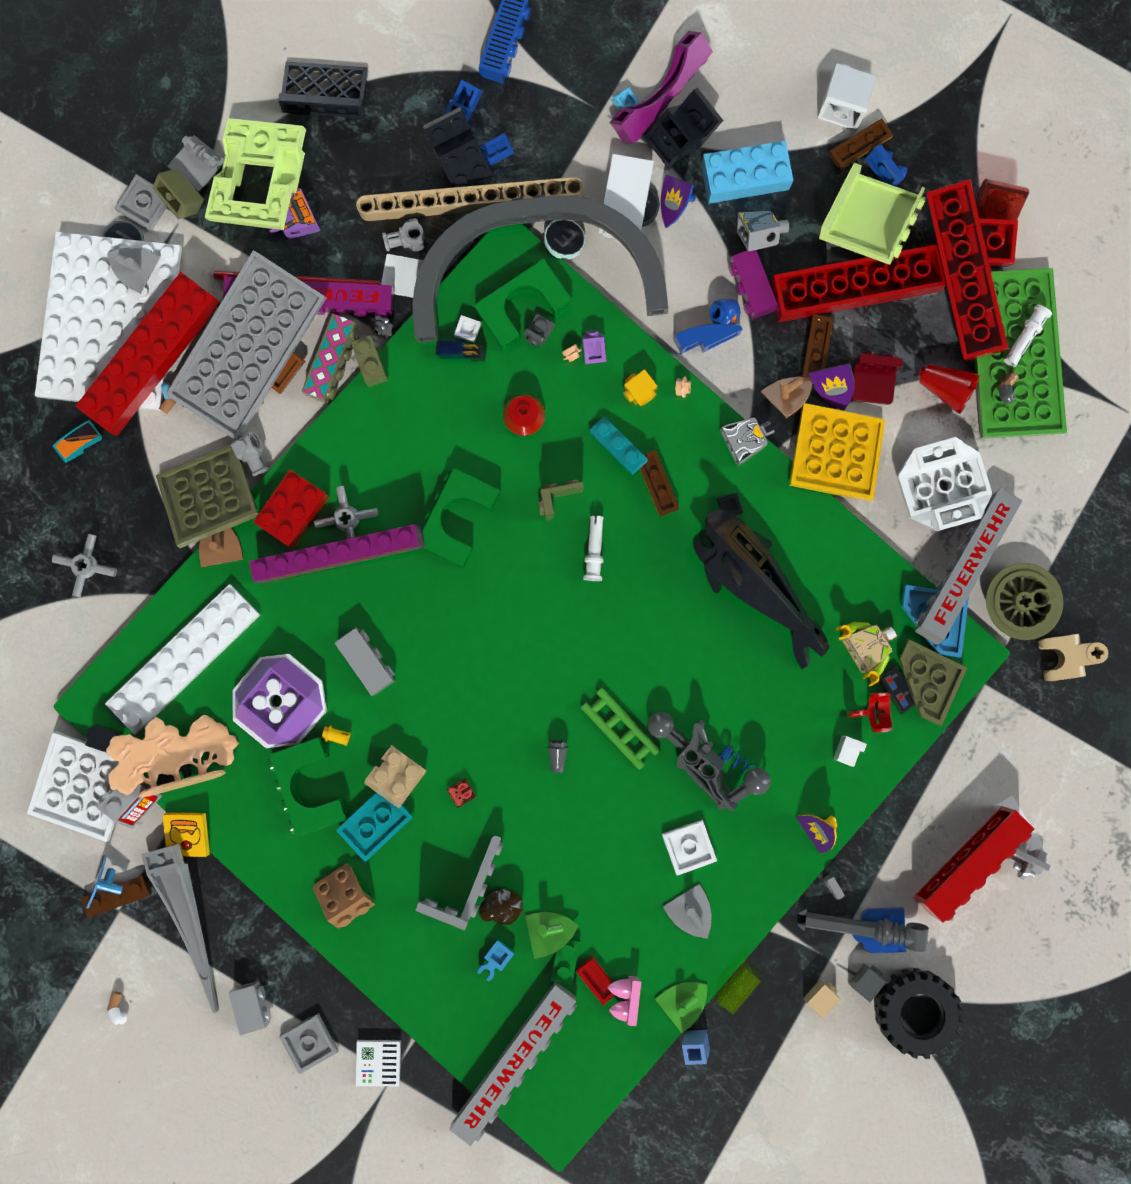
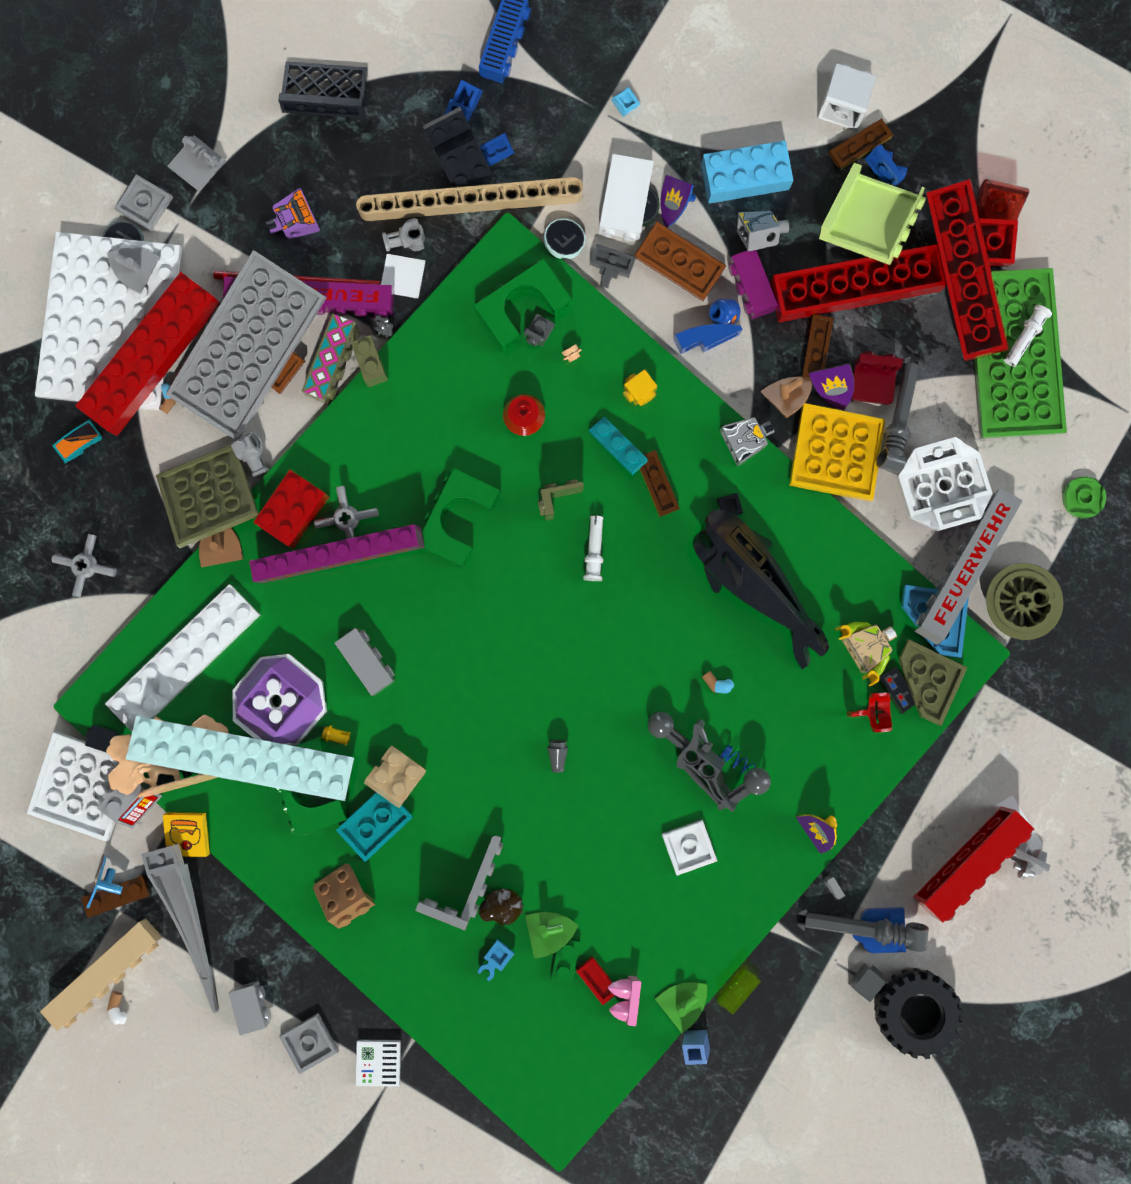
(101, 974): none -> tan brick
(177, 193): olive brick -> none
(240, 758): none -> light aqua plate
(260, 145): yellowish green piece -> none
(460, 350): piece -> none
(461, 793): clear red tile -> none
(467, 329): white plate -> none
(513, 1063): light grey brick -> none
(528, 211): dark grey arch -> none
(594, 347): medium lavender bracket -> none
(611, 263): none -> dark grey hinge
(633, 730): bright green bar -> none
(680, 261): none -> dark orange plate
(683, 128): black bracket -> none
(683, 387): light nougat plate -> none
(688, 57): magenta arch -> none
(691, 912): light grey shield -> none
(718, 686): none -> arm
(822, 998): tan brick -> none
(848, 750): white panel -> none
(892, 455): none -> dark grey piece
(949, 385): red cone -> none
(1005, 388): dark grey arm -> none
(1072, 656): tan piece -> none
(1084, 497): none -> bright green tile

